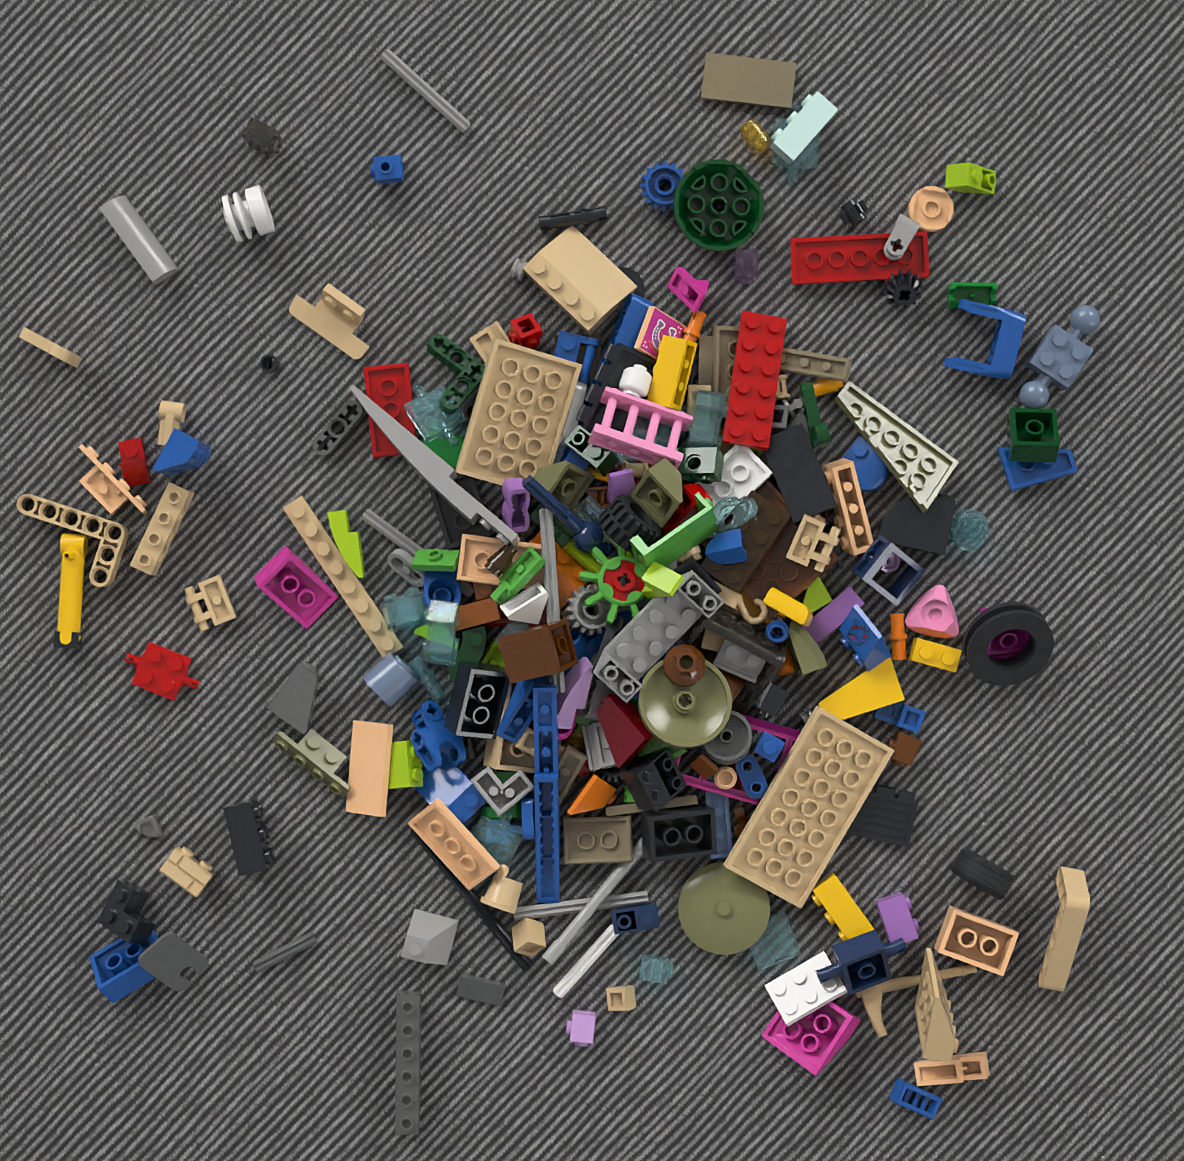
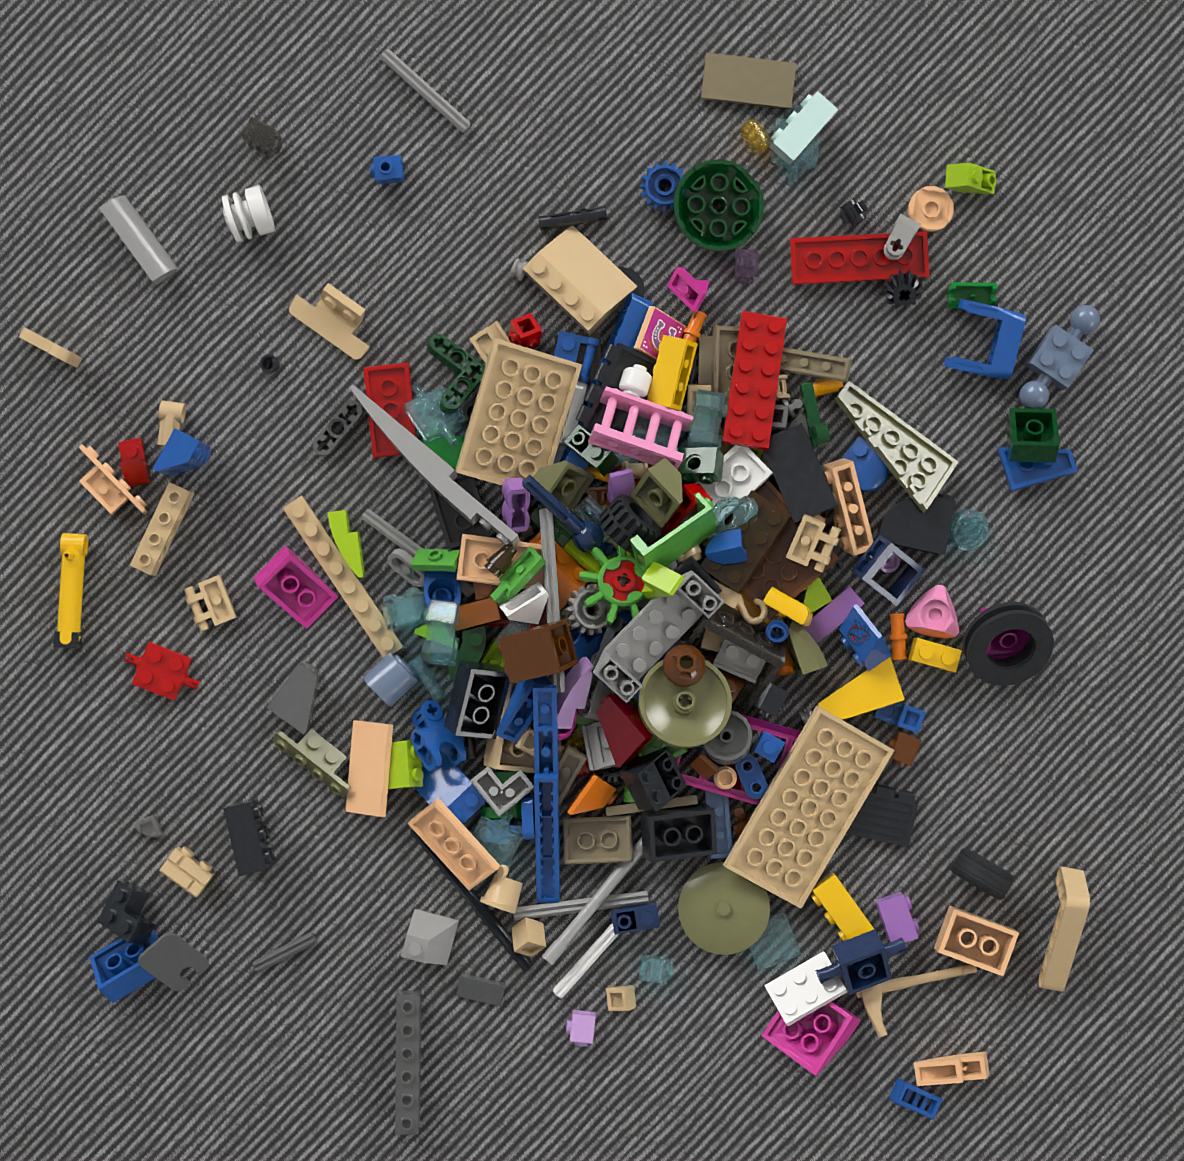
(83, 526): tan beam -> none
(934, 1014): tan slope -> none

